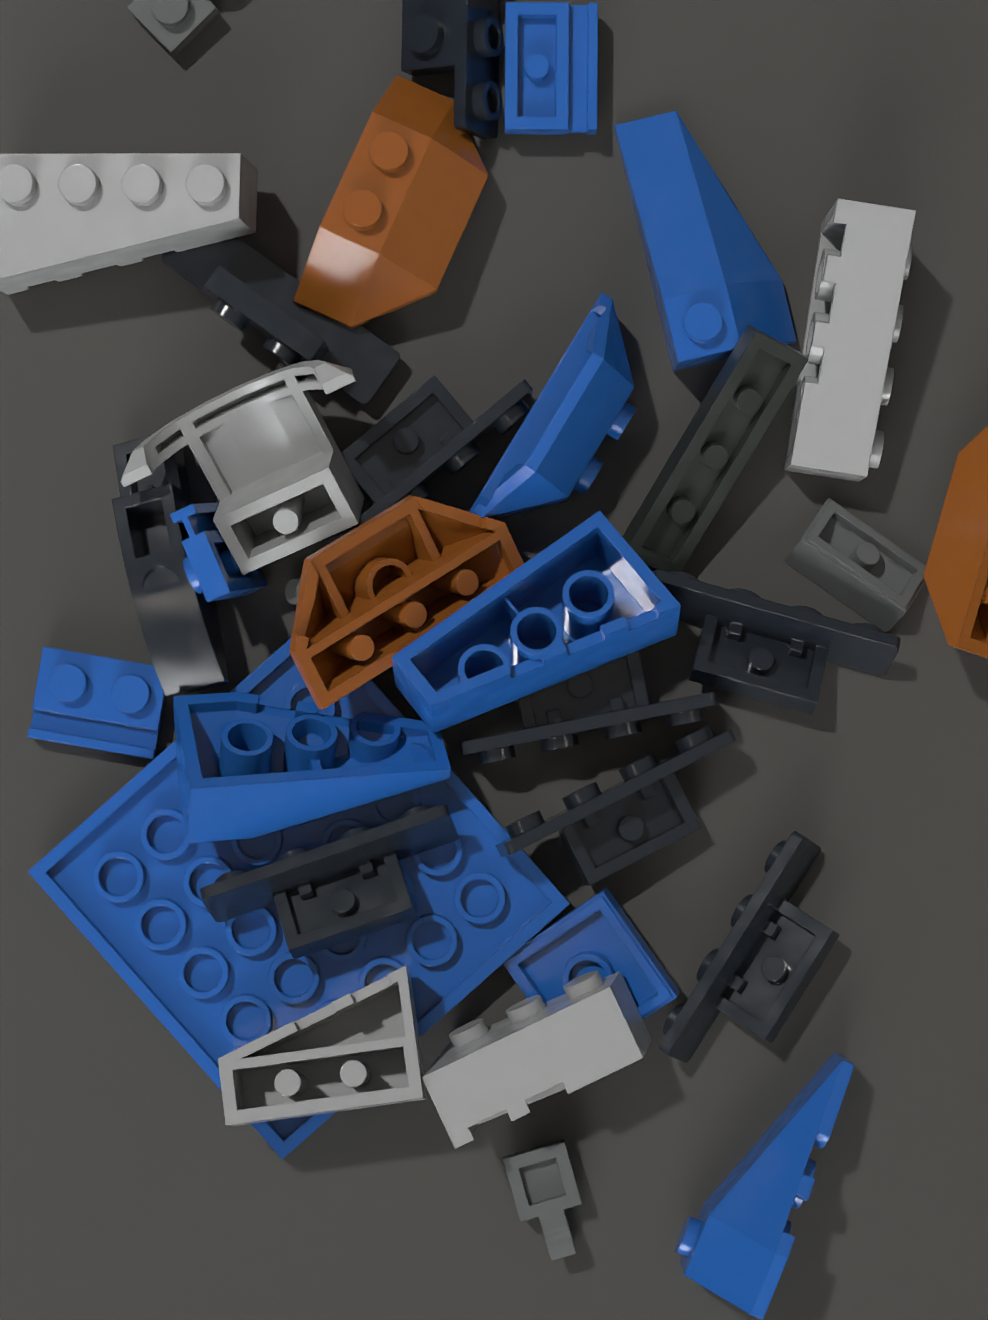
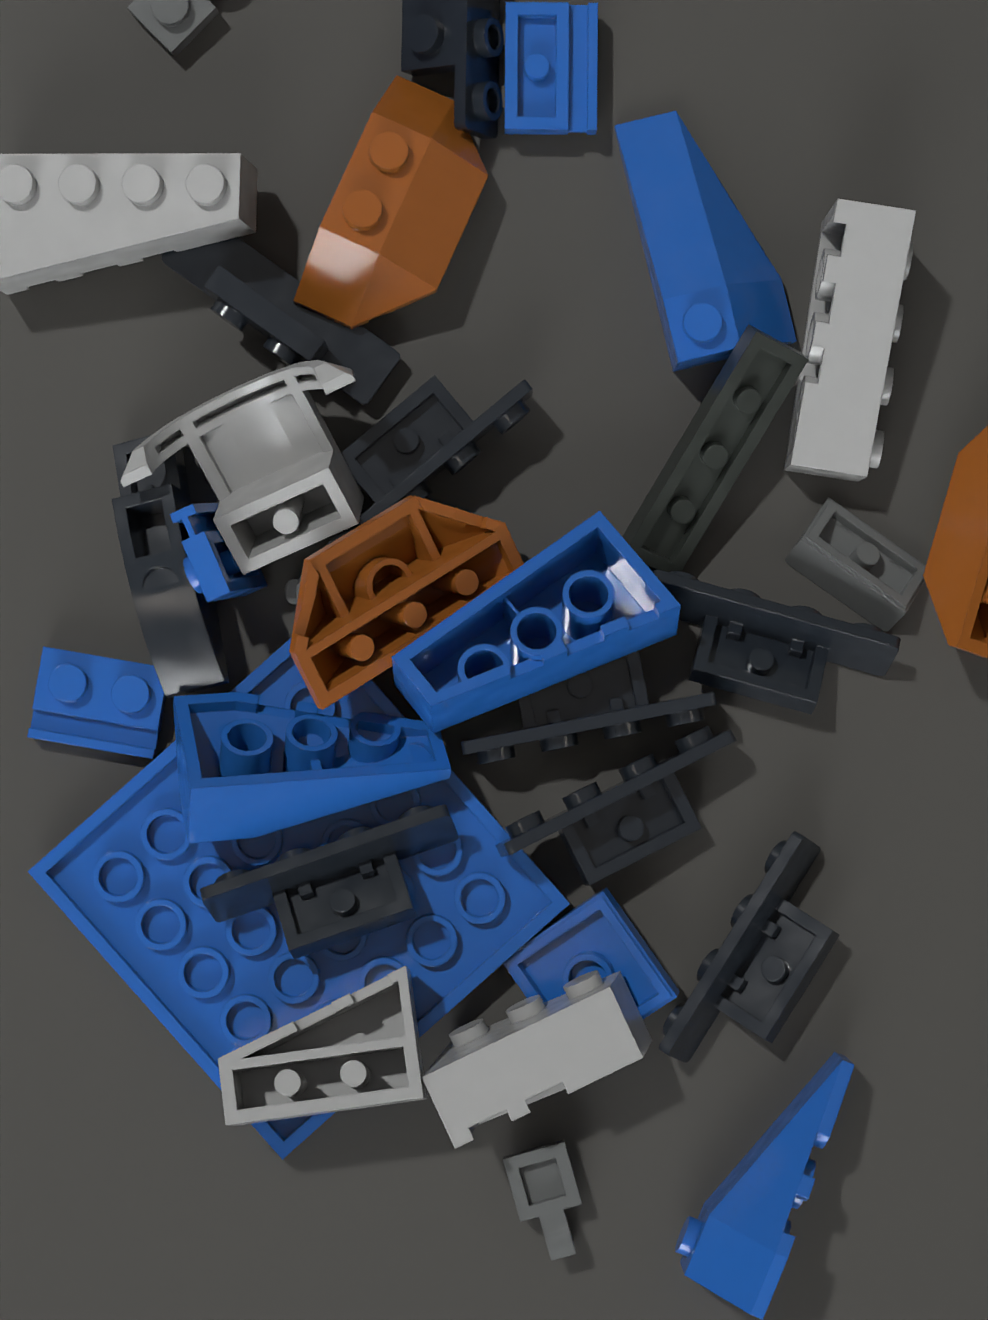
(566, 424): blue wedge -> none

